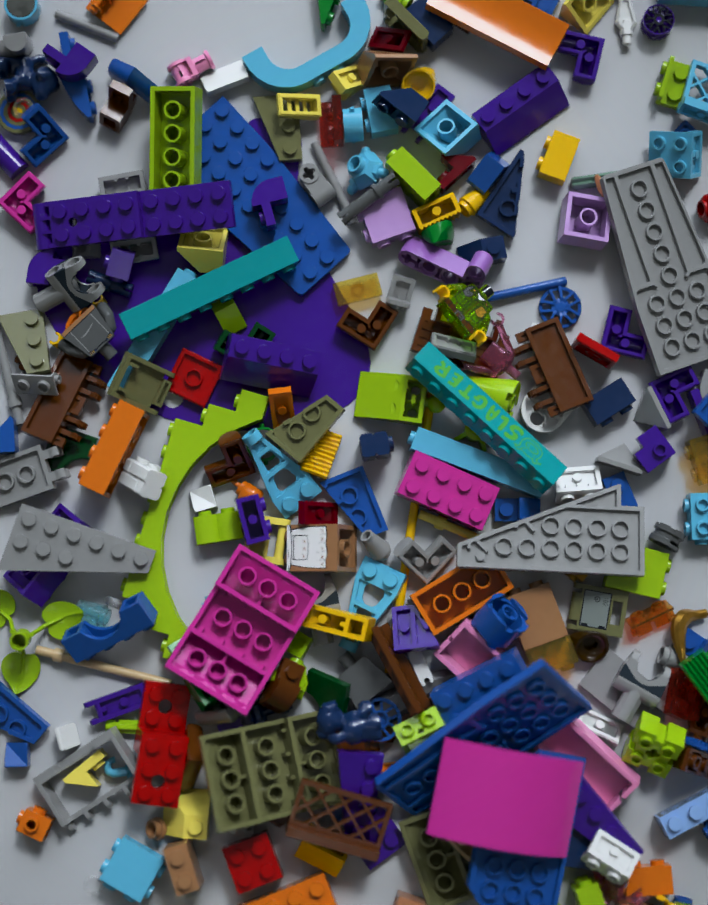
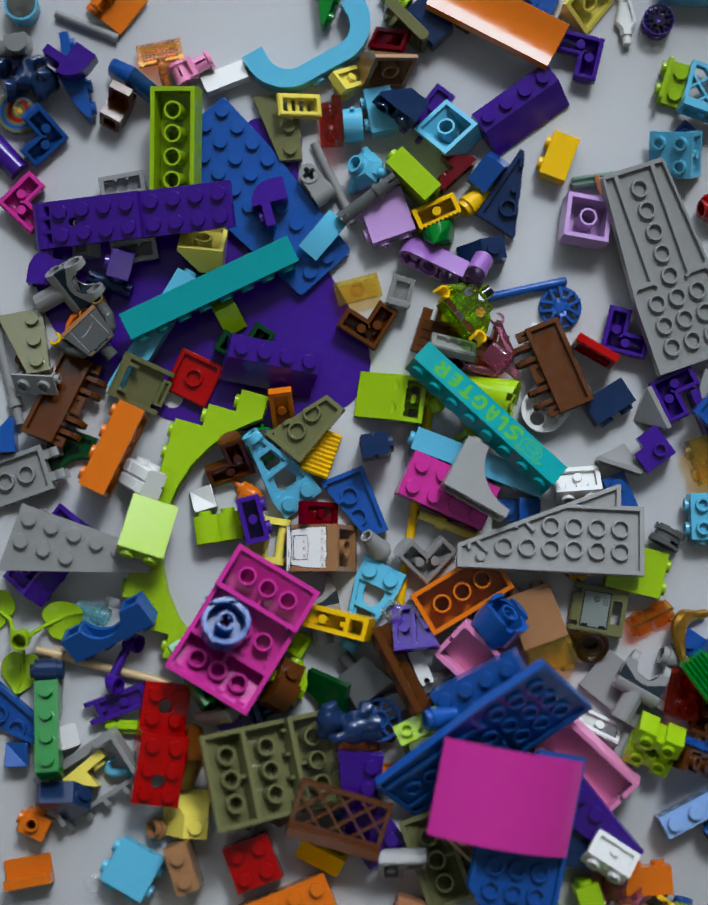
(28, 871): none -> orange panel
(47, 669): none -> dark blue brick
(47, 742): none -> green arch
(64, 798): none -> dark blue slope
(114, 683): none -> dark purple bar
(146, 530): none -> lime brick
(160, 54): none -> clear orange plate
(234, 615): none -> blue brick
(322, 235): none -> medium azure slope
(391, 617): none -> clear piece
(396, 860): none -> light grey brick
(421, 80): yellow piece -> none
(437, 717): none -> blue cone
(468, 481): none -> light grey arch

